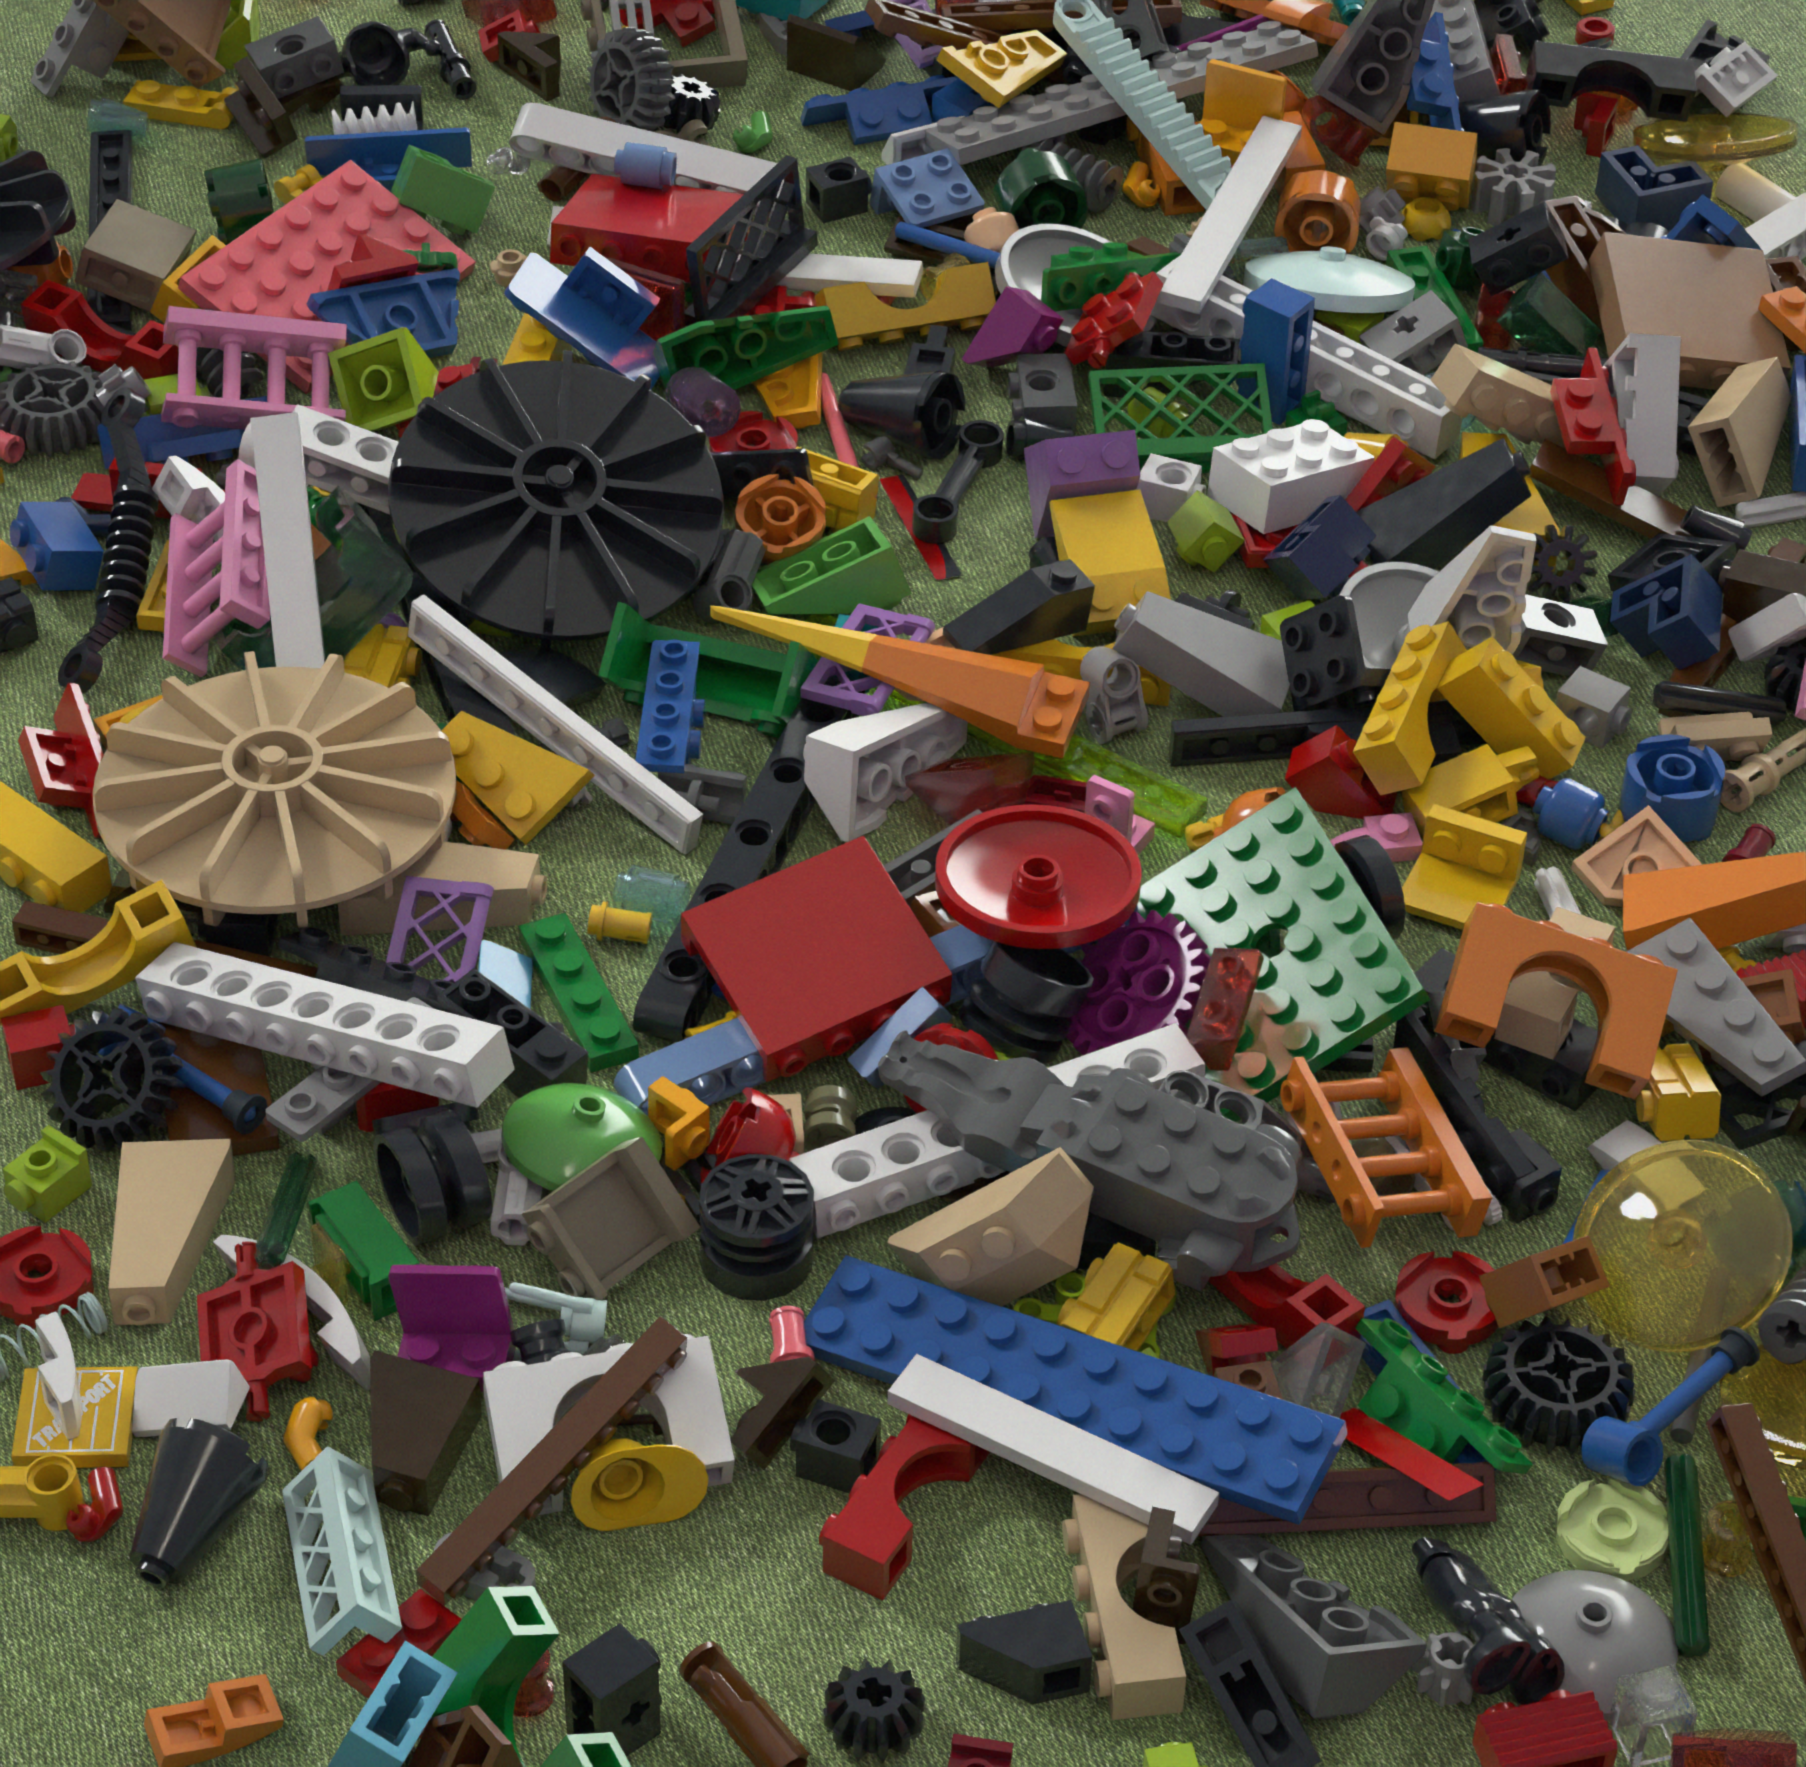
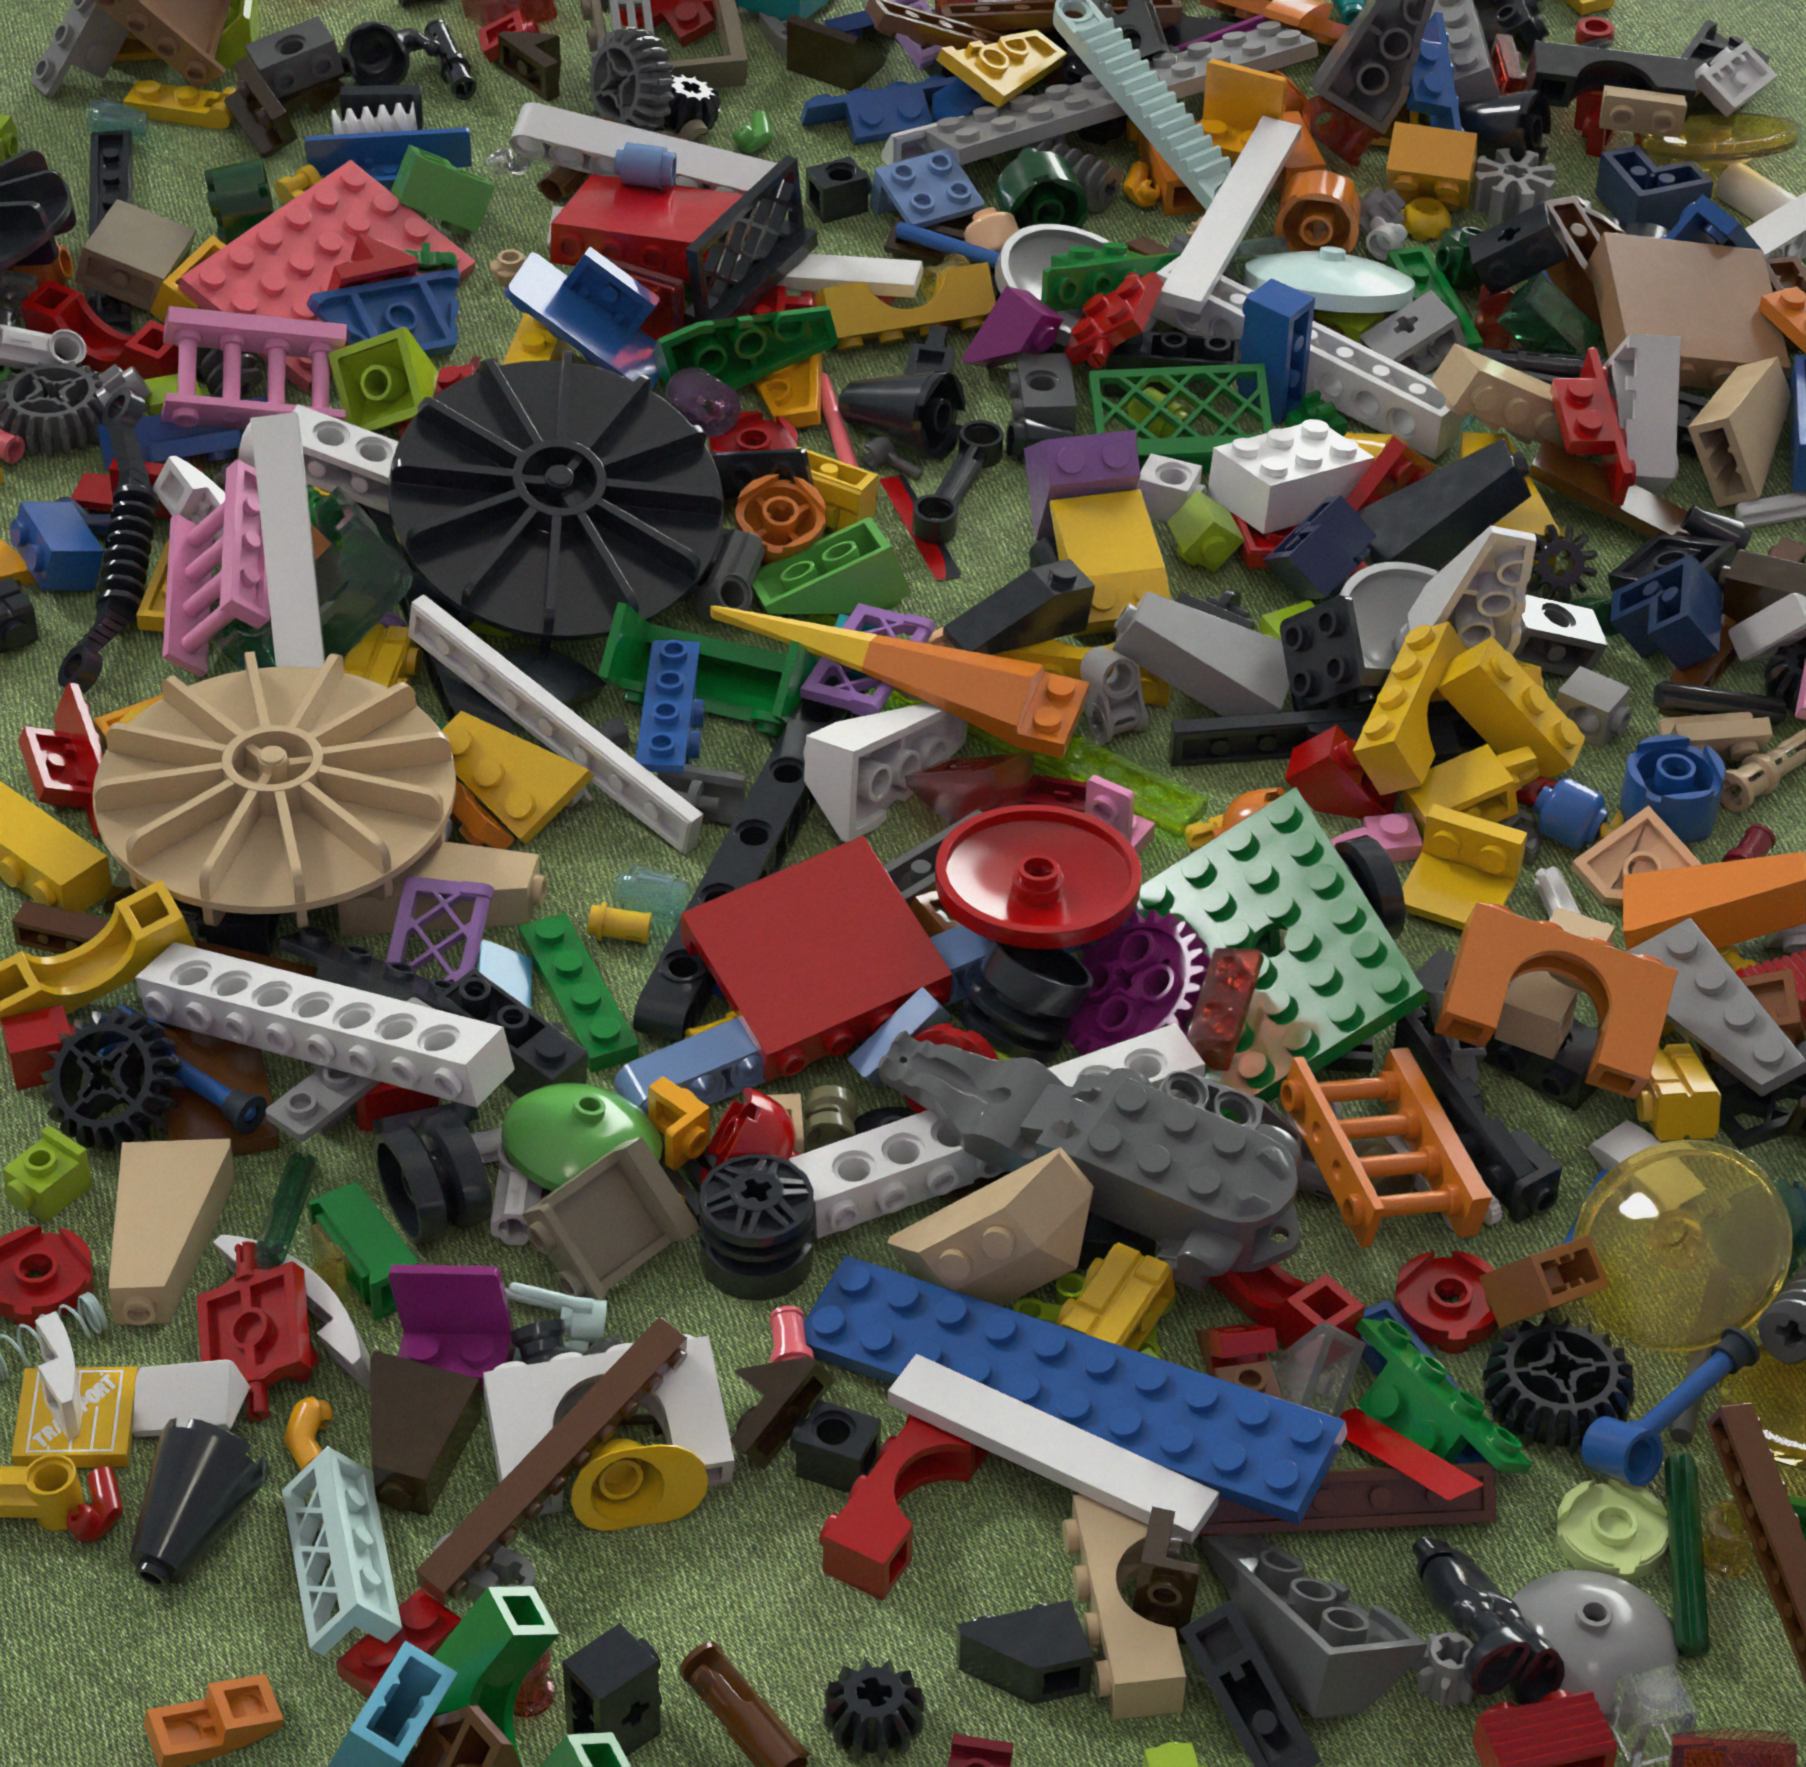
(1642, 111): none -> tan bracket

